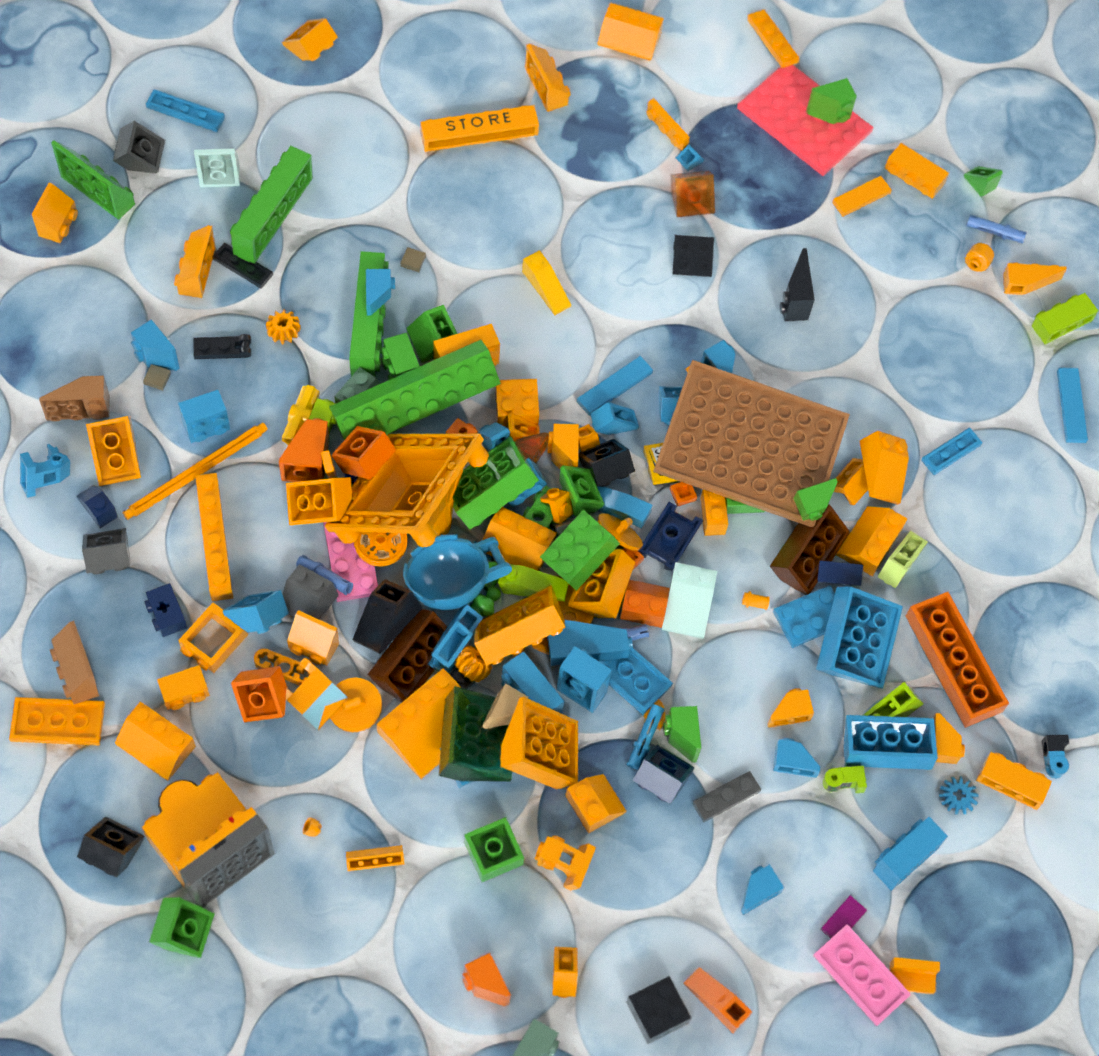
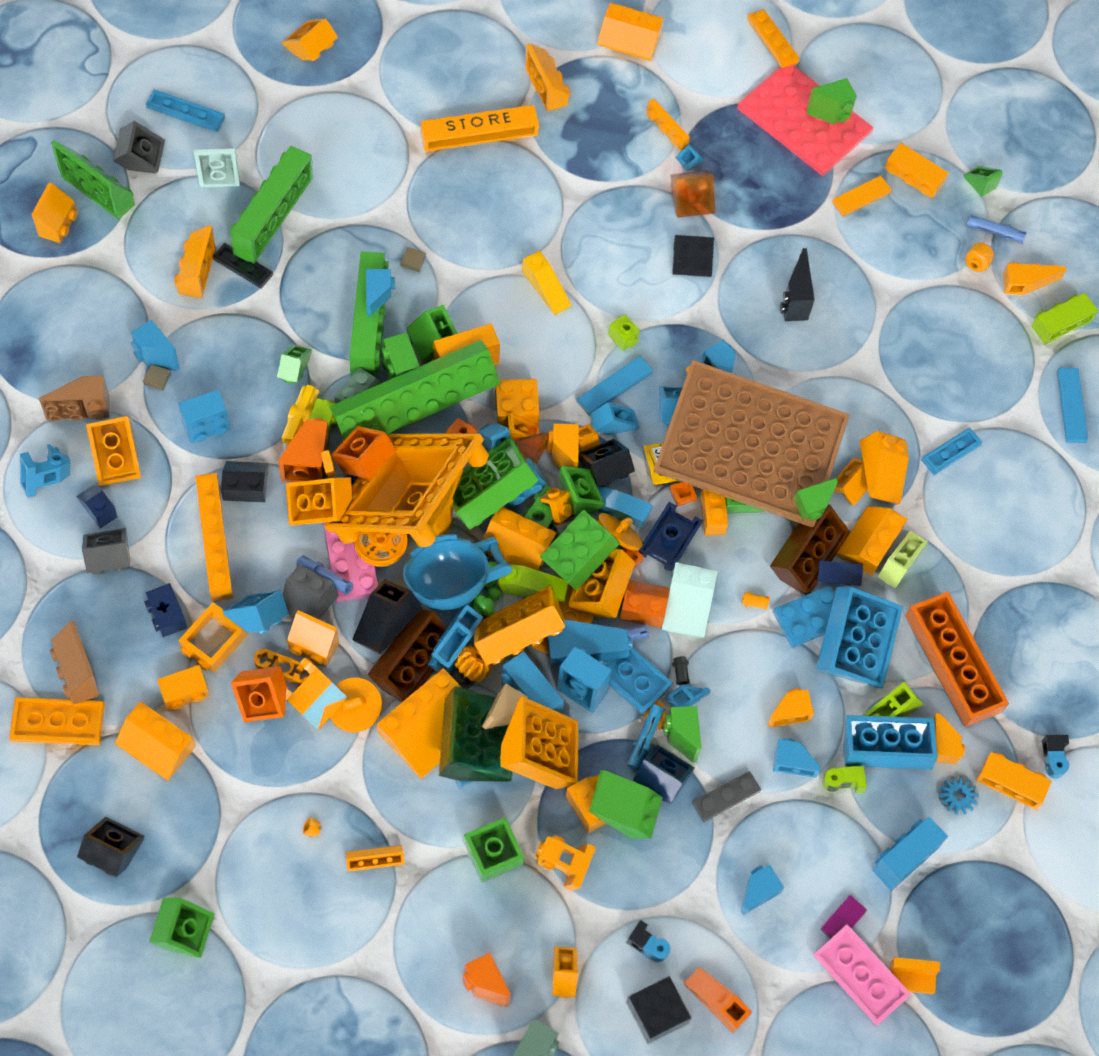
(197, 469): light orange piece -> none
(207, 836): piece -> none
(222, 347): black plate -> none
(244, 481): none -> black slope
(283, 326): light orange gear -> none
(293, 363): none -> slope
(624, 332): none -> lime brick
(625, 805): none -> bright green slope
(648, 944): none -> leg
(681, 670): none -> pearl dark grey pin
(686, 695): none -> dark azure tile

